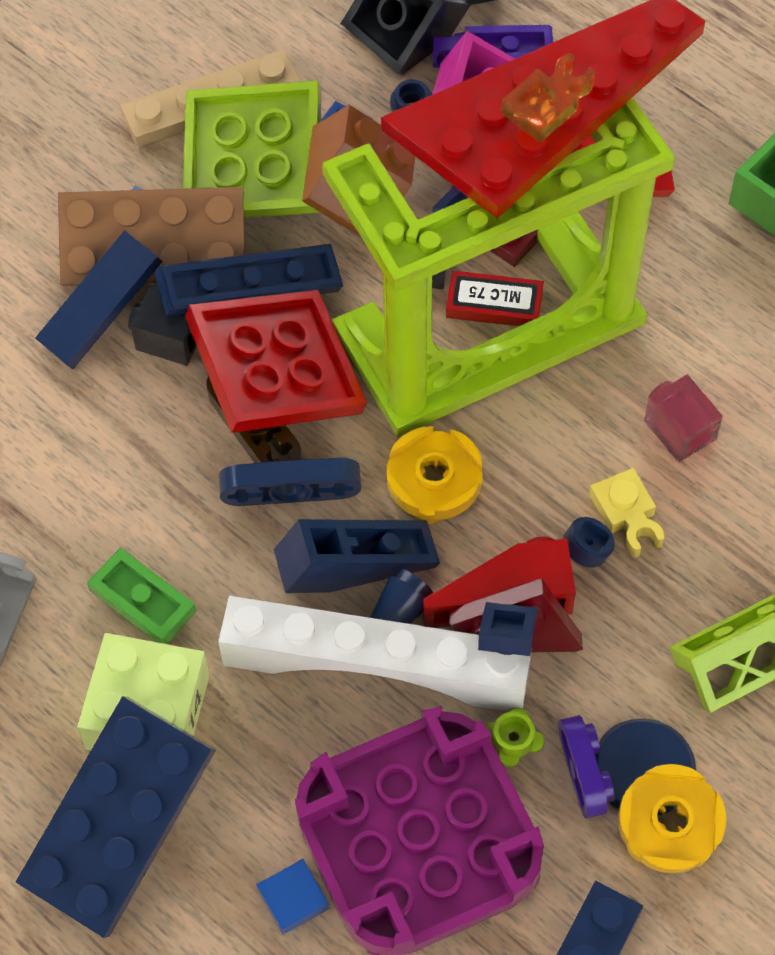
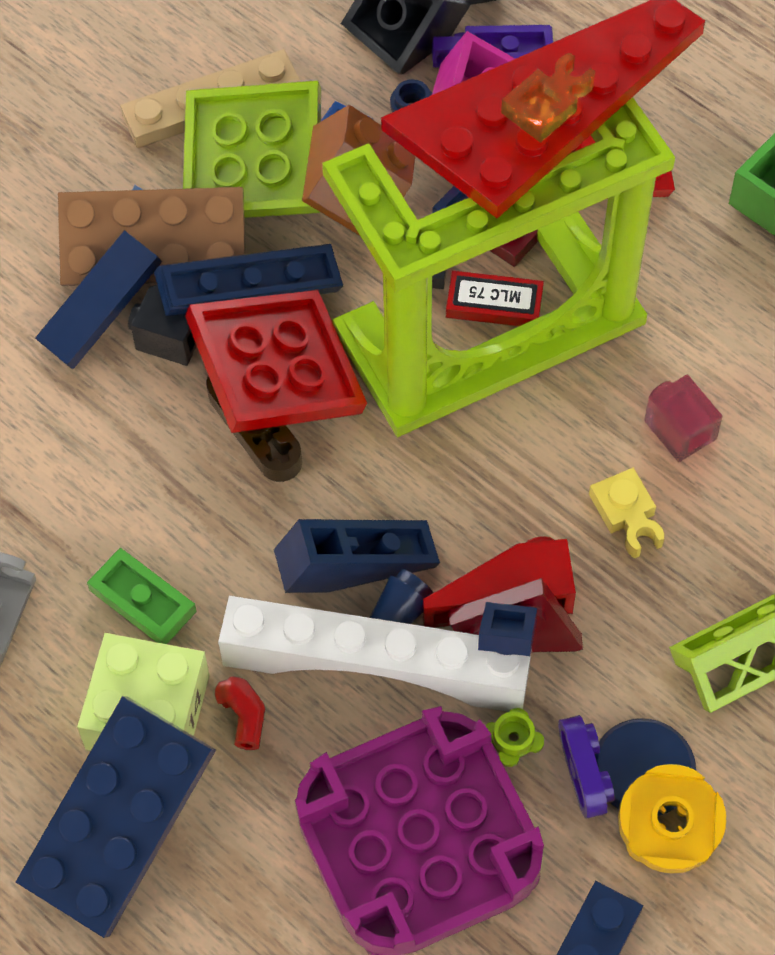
(249, 708): none -> red arm
(289, 481): dark blue beam -> none
(293, 896): blue tile -> none
(428, 498): yellow plate -> none
(589, 542): dark blue tile -> none

